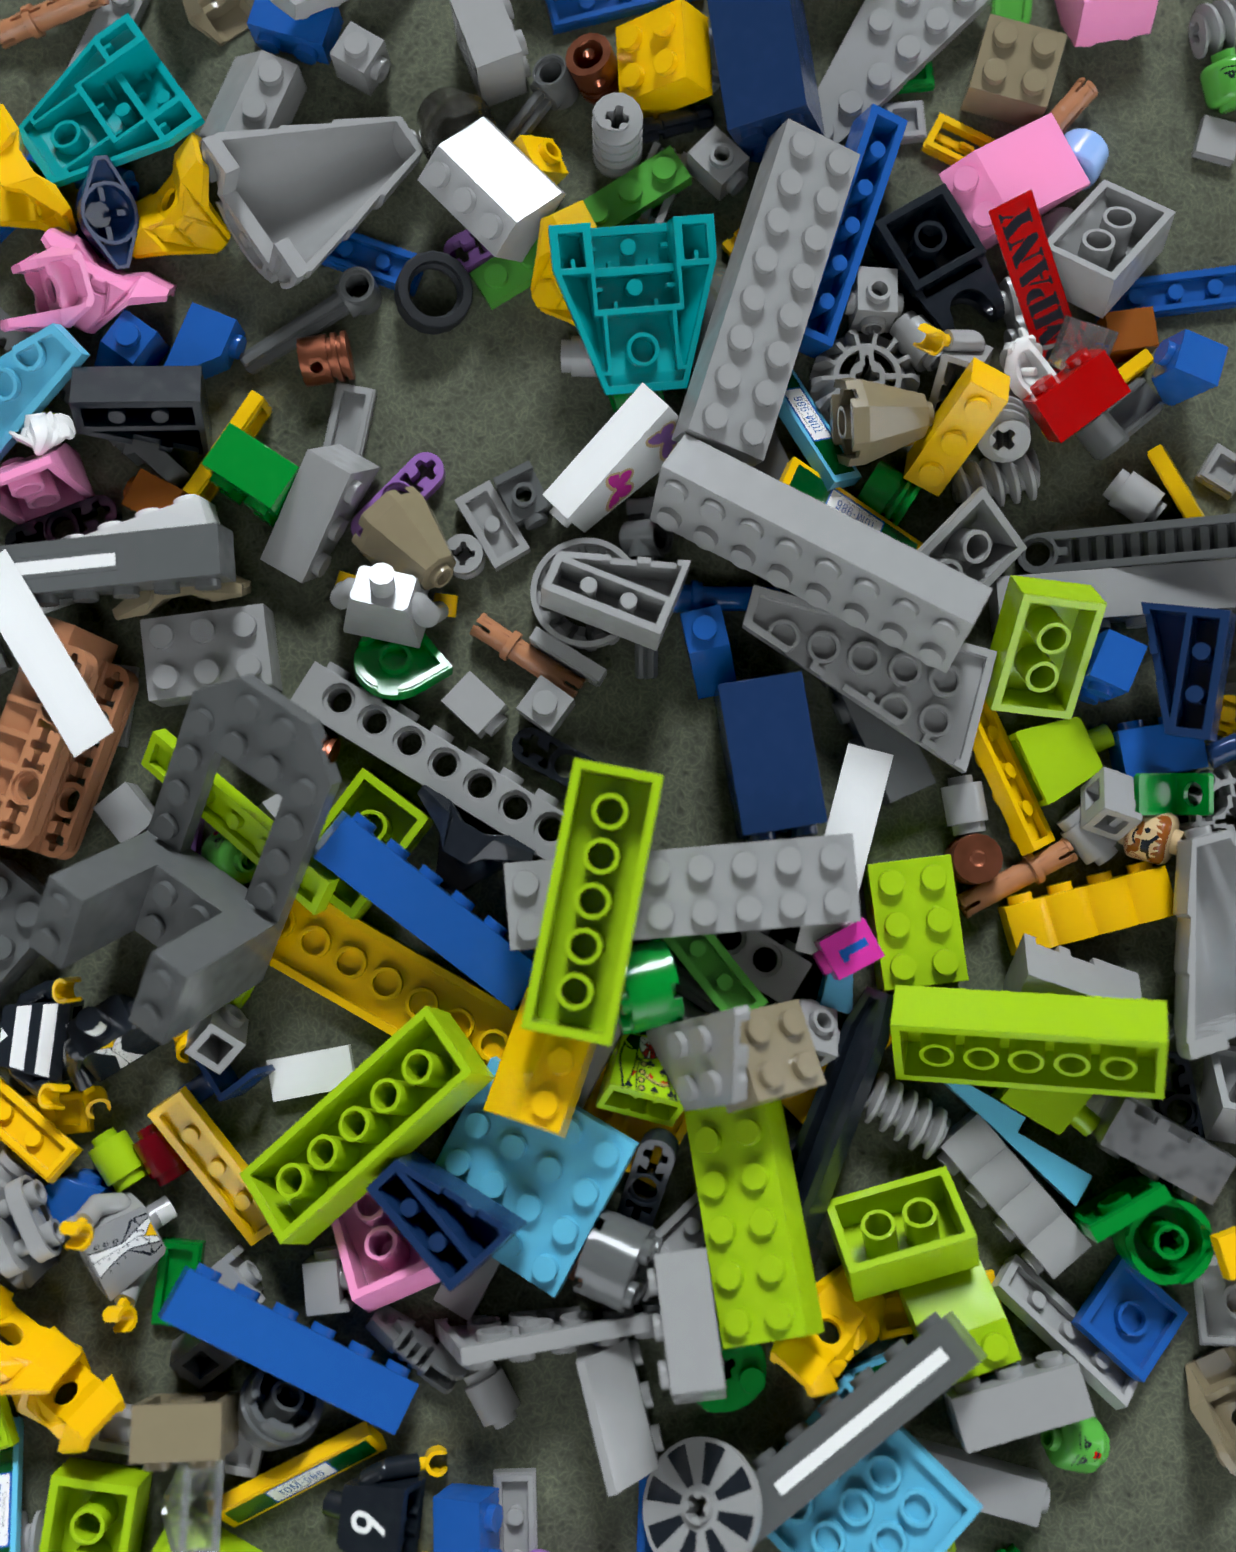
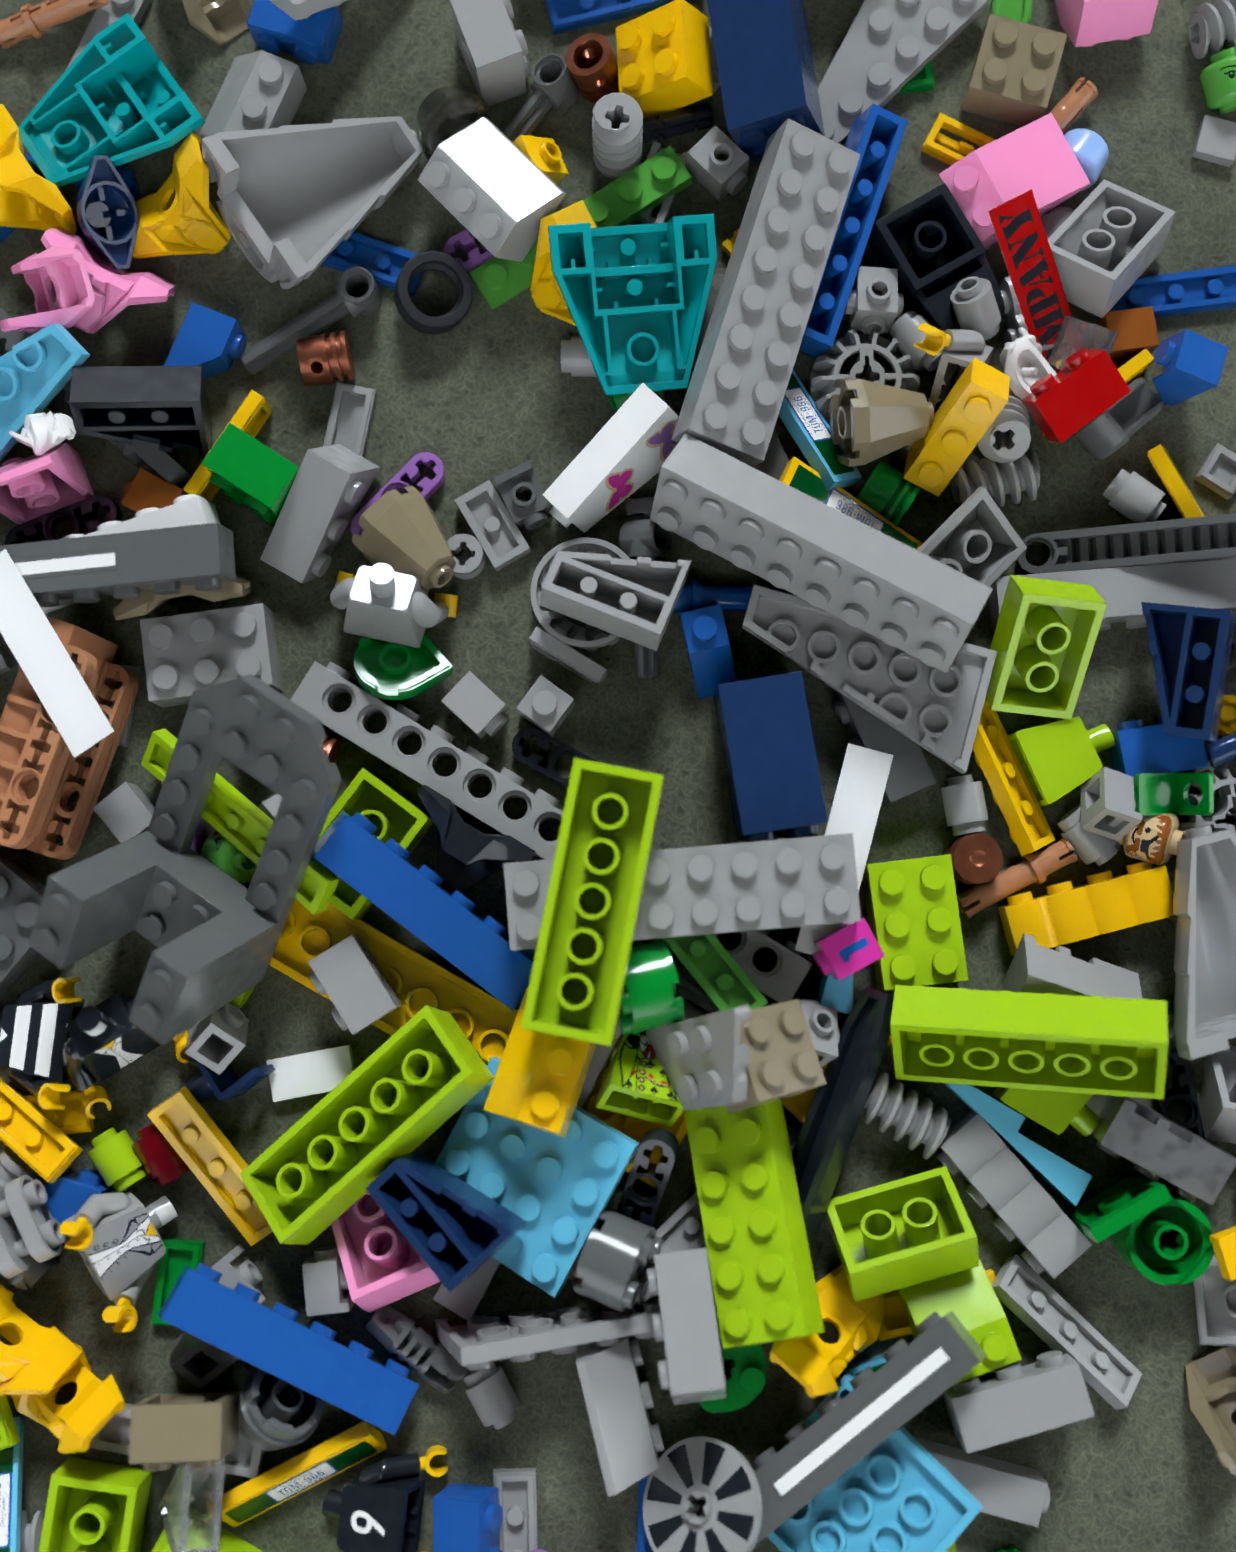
(131, 344): blue slope -> none
(353, 984): none -> light grey brick
(360, 58): light grey brick -> none
(513, 647): nougat pin -> none
(914, 113): light grey tile -> none
(976, 306): none -> light grey brick
(1077, 1446): bright green head -> none
(1111, 667): blue brick -> none
(1129, 1319): blue tile -> none

